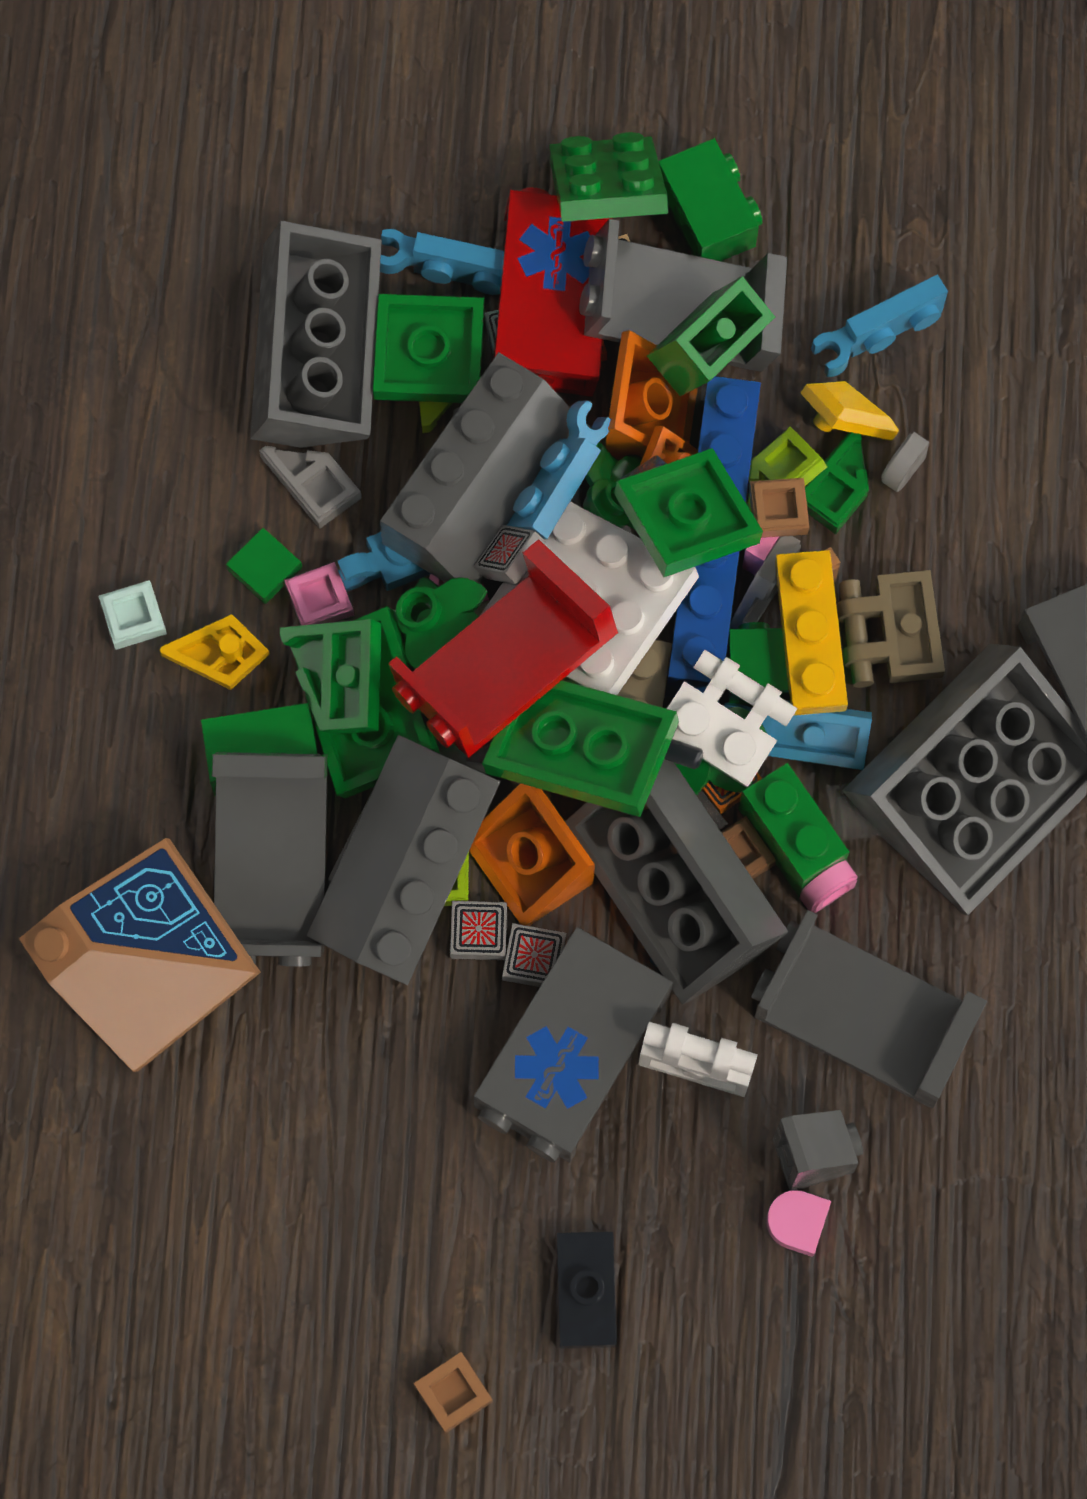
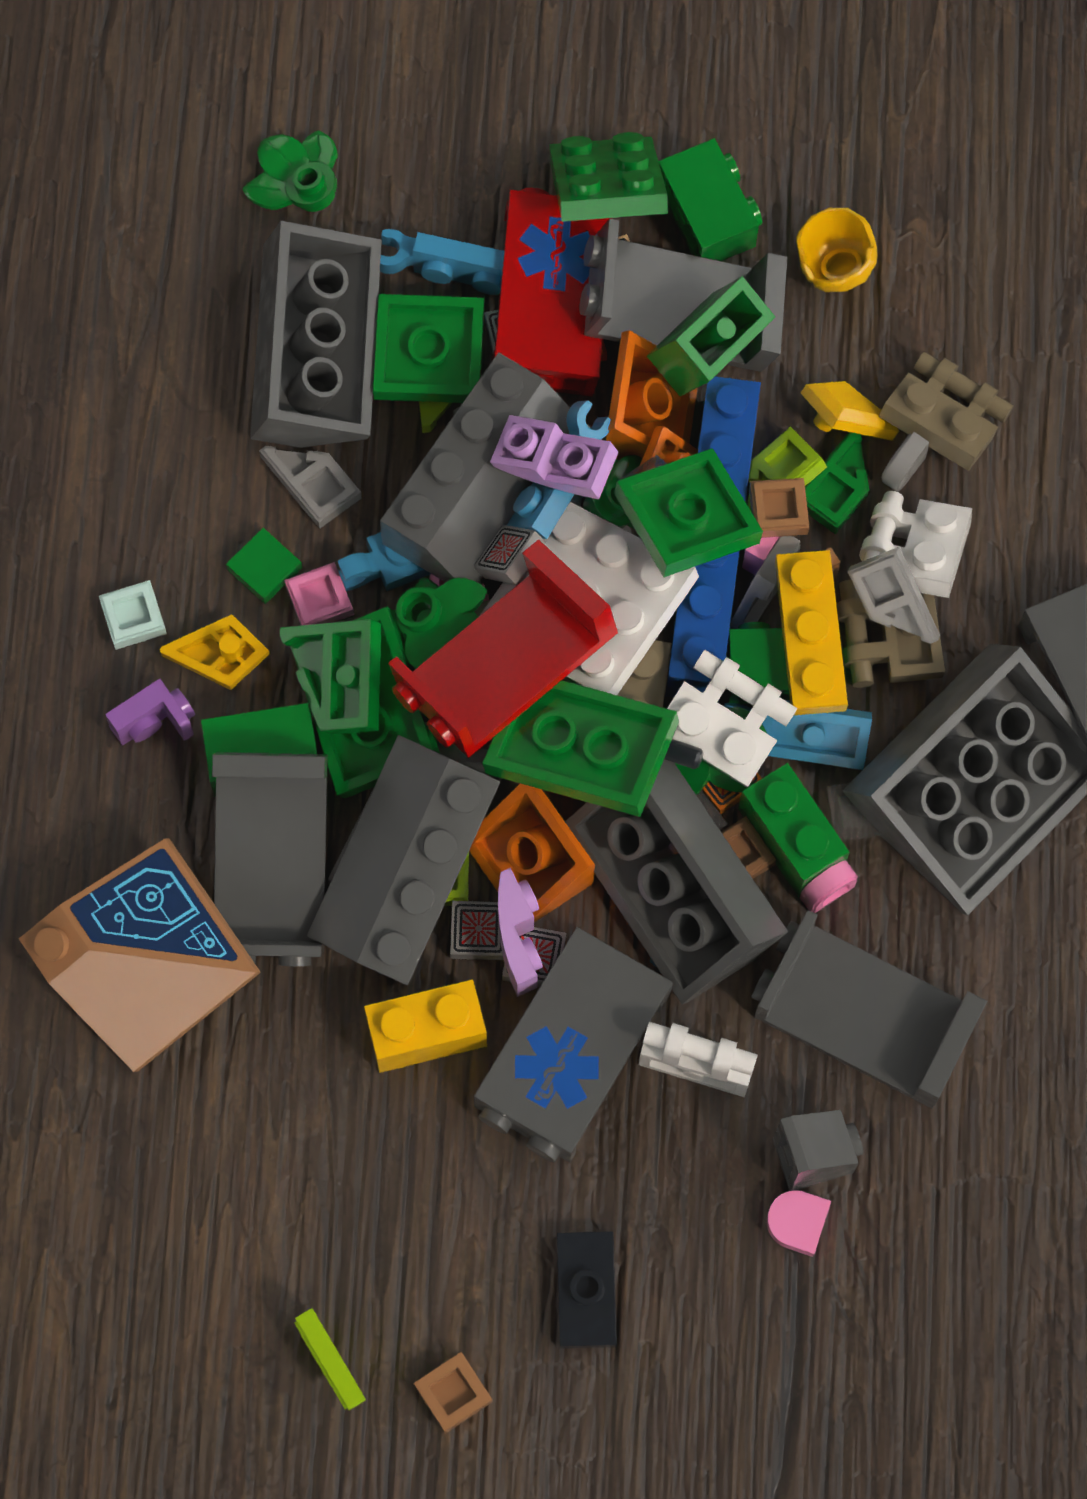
(143, 712): none -> medium lavender bracket
(290, 170): none -> green plate
(329, 1359): none -> lime tile
(426, 1026): none -> yellow brick
(515, 919): none -> lavender slope
(554, 459): none -> lavender slope
(836, 249): none -> yellow hair
(880, 324): dark azure plate -> none
(892, 594): none -> light grey tile
(933, 538): none -> white plate
(949, 426): none -> dark tan plate

